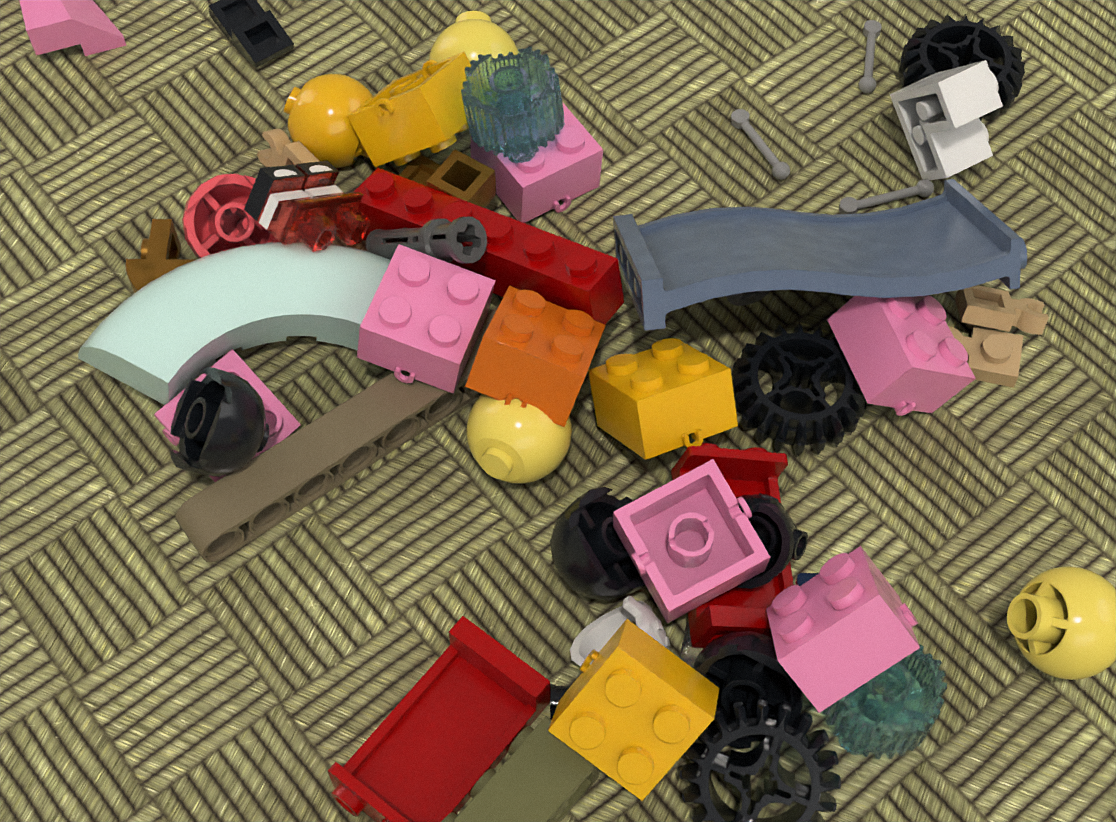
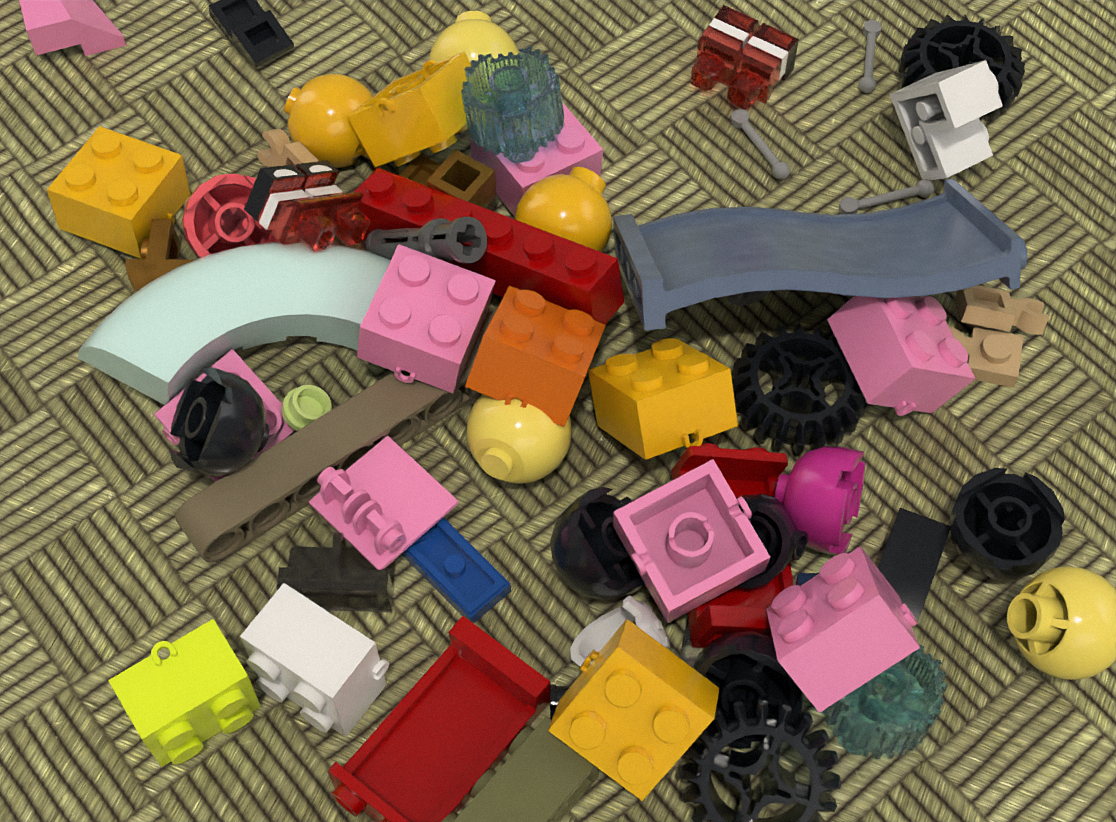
(117, 190): none -> yellow brick
(187, 695): none -> neon yellow brick
(304, 406): none -> yellowish green plate
(314, 661): none -> white brick
(339, 578): none -> clear smoke panel
(382, 502): none -> bright pink hinge
(457, 571): none -> blue tile
(569, 207): none -> yellow brick
(743, 57): none -> clear red hips
(824, 495): none -> dark pink cylinder
(913, 557): none -> black slope
(1006, 524): none -> black cylinder

